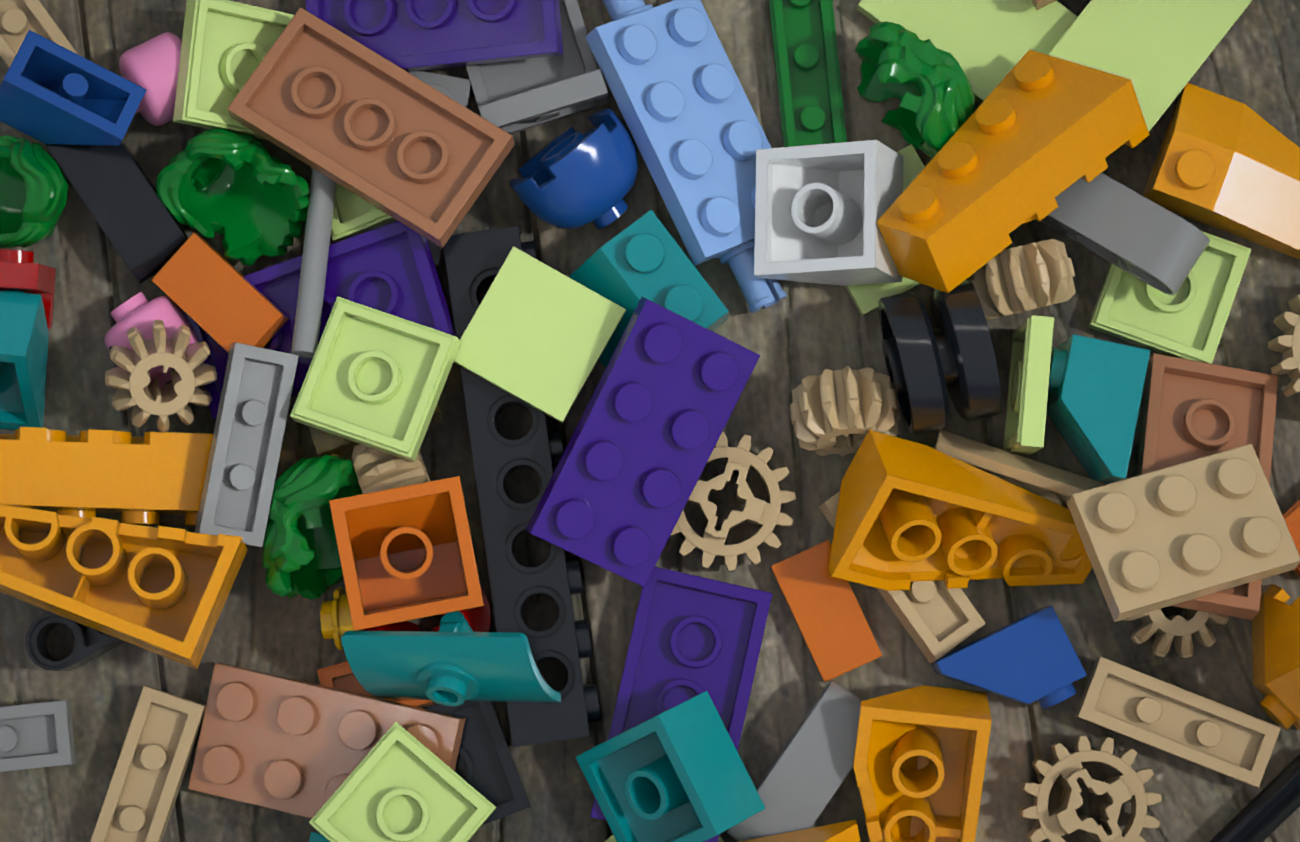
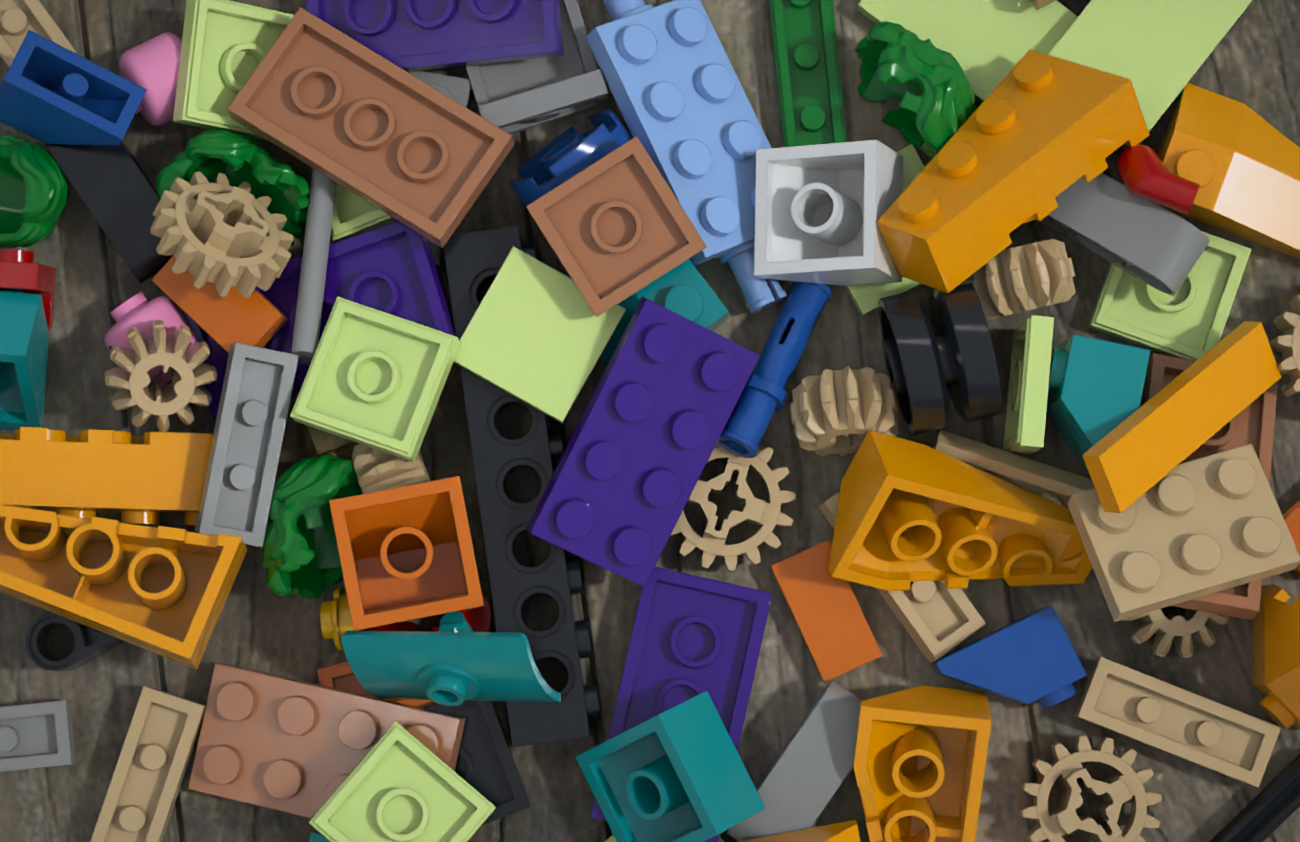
(221, 234): none -> tan gear
(616, 226): none -> nougat plate
(777, 361): none -> blue pin
(1149, 178): none -> red arm
(1181, 417): none -> light orange tile

